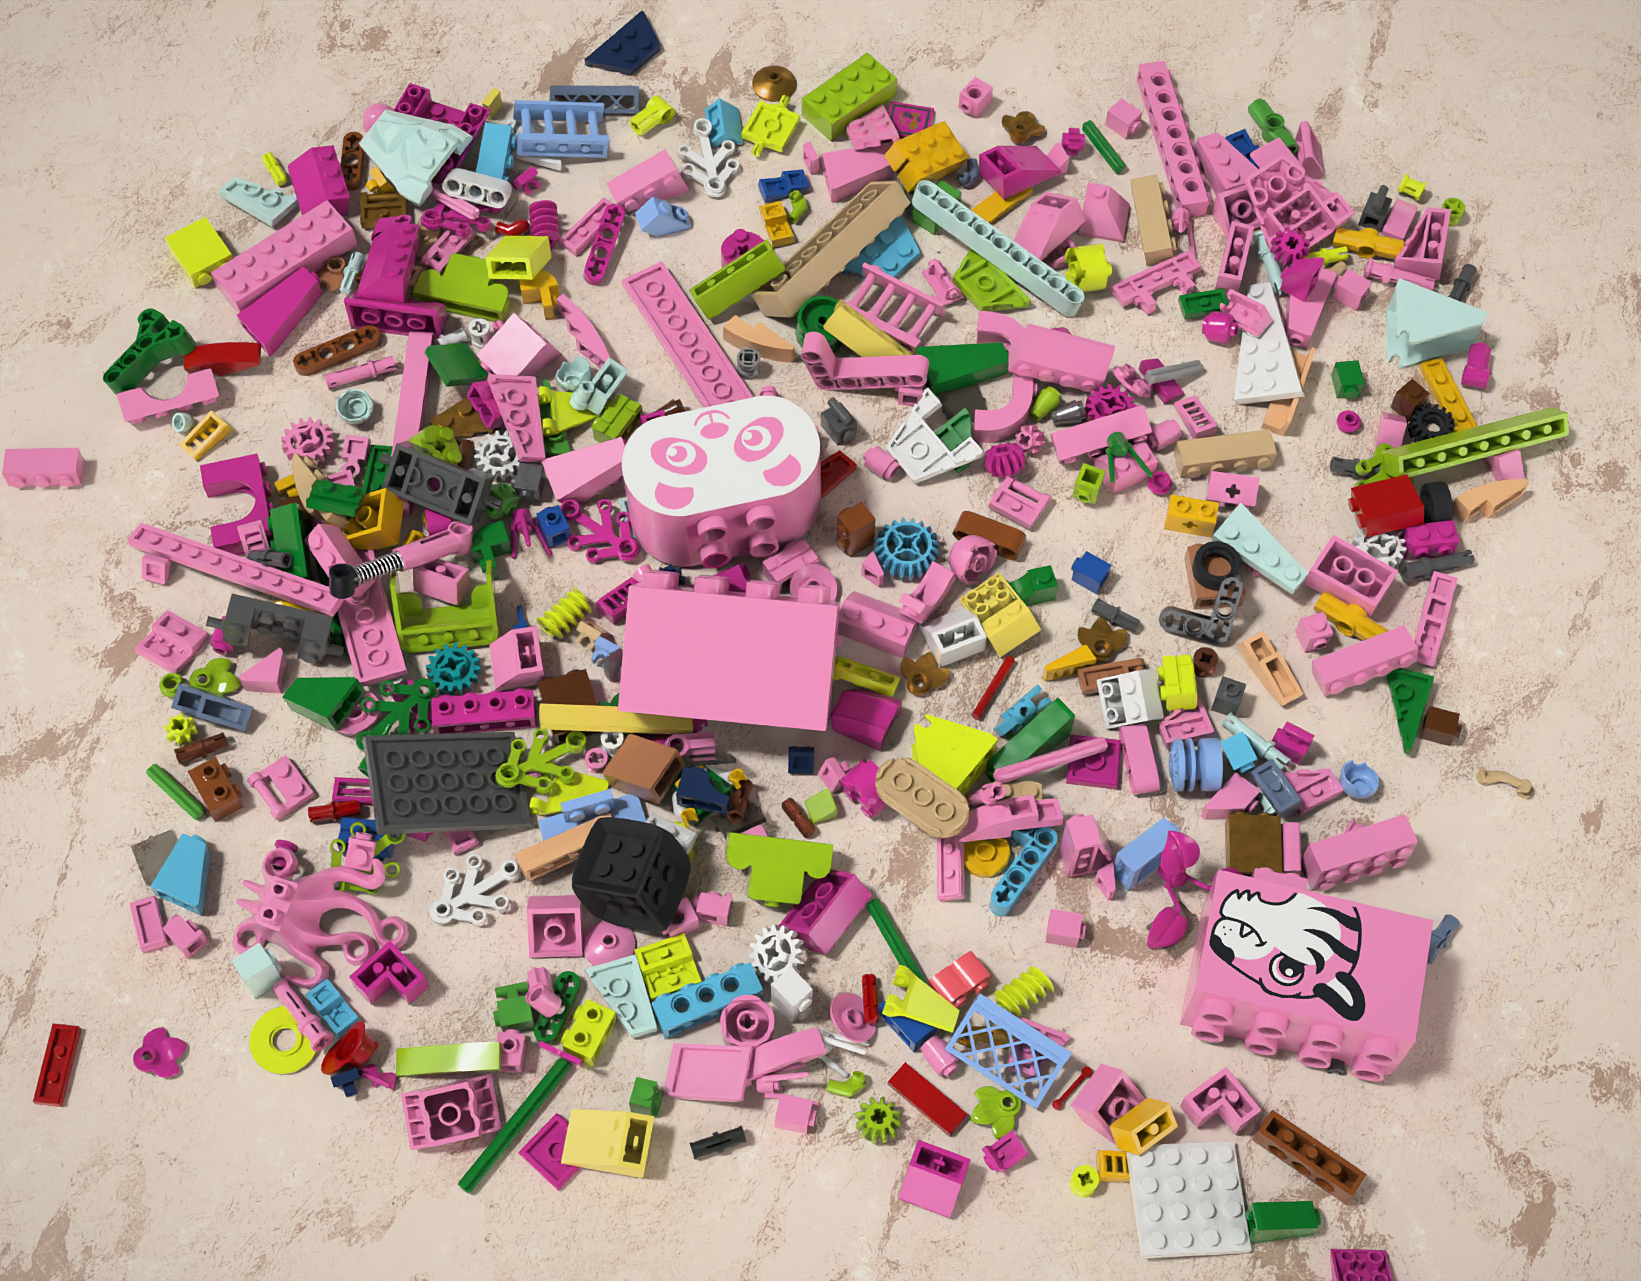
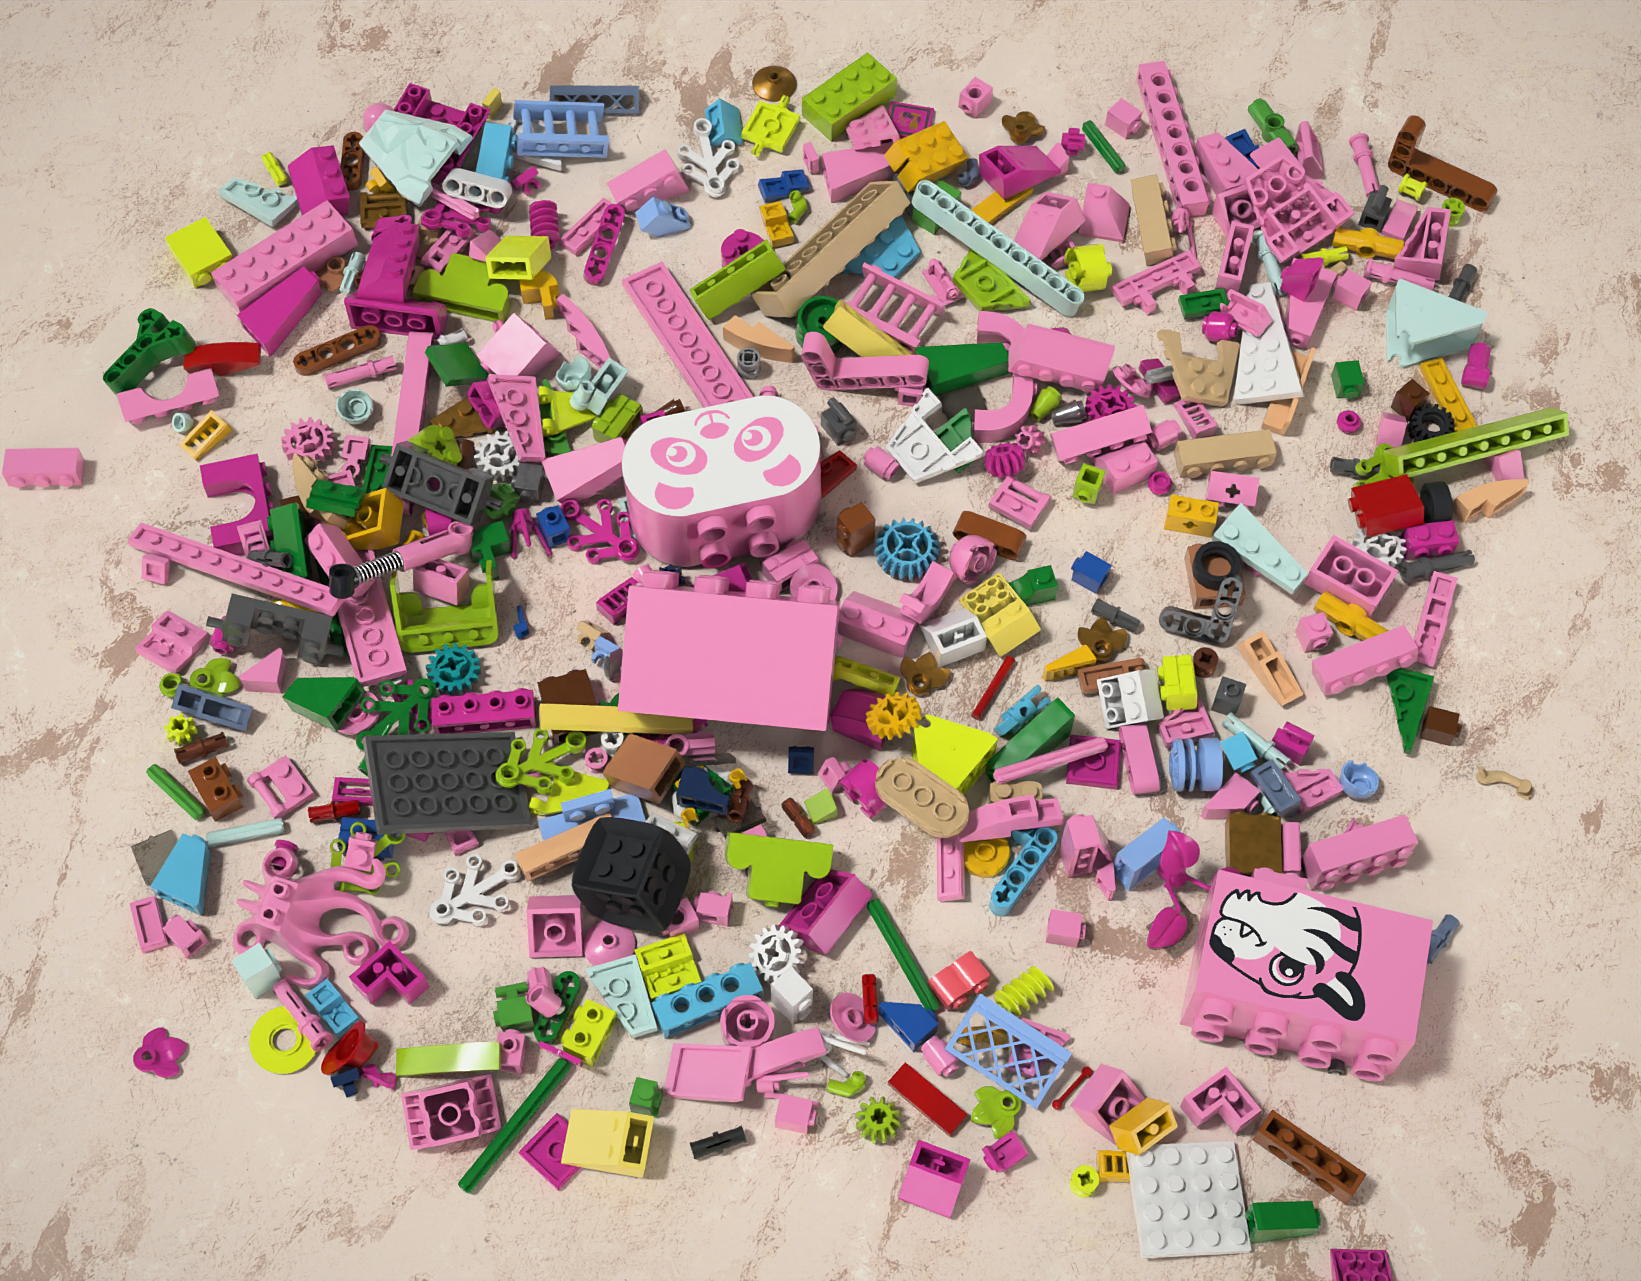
(57, 1065): red tile -> none
(245, 832): none -> light aqua axle
(287, 486): yellow tile -> none
(477, 334): white bush -> none
(482, 245): none -> bright pink slope
(515, 229): red arm -> none
(517, 659): bright pink slope -> none
(564, 613): neon yellow piece -> none
(627, 48): dark blue wing -> none
(656, 112): neon yellow piece -> none
(872, 570): bright pink slope -> none
(893, 715): none -> yellow gear
(920, 1002): neon yellow flag -> none
(986, 795): bright pink pin -> none
(1120, 447): green plant -> none
(1201, 378): none -> tan wing
(1294, 240): dark pink gear -> none
(1363, 157): none -> bright pink pin
(1438, 174): none -> dark orange beam

